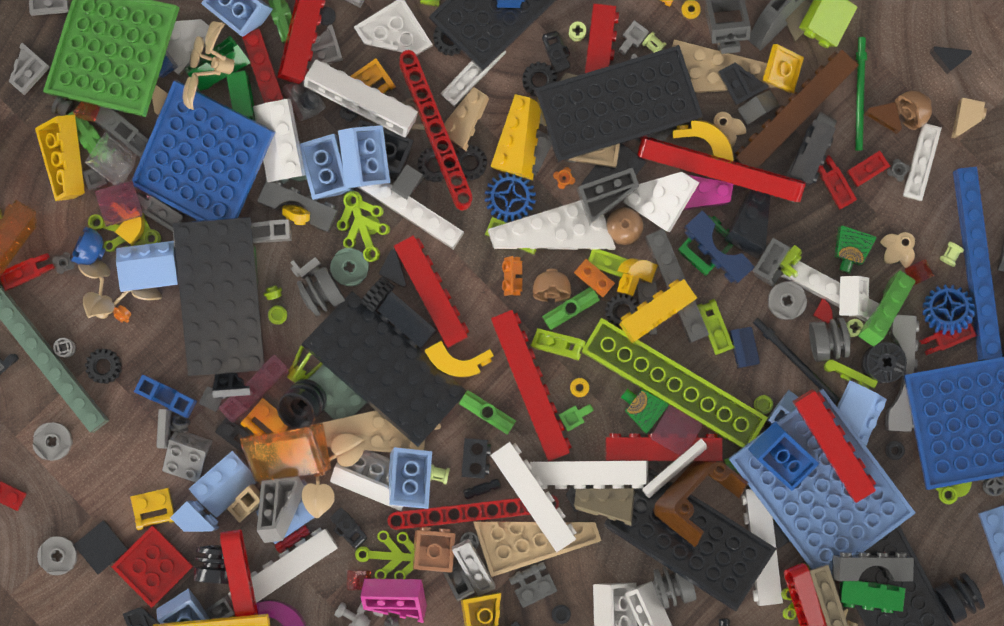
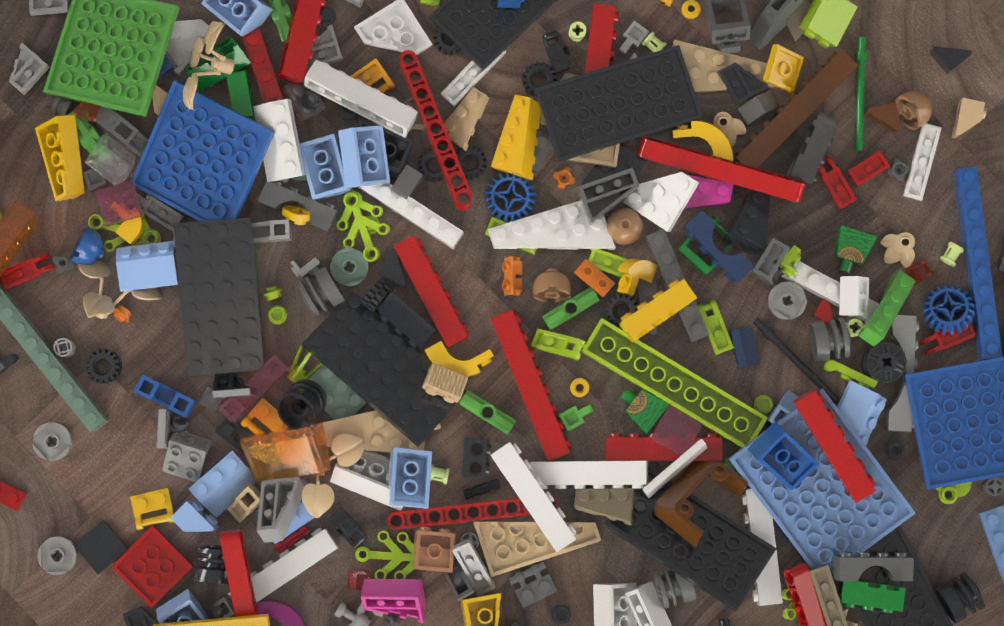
(444, 383): none -> tan brick

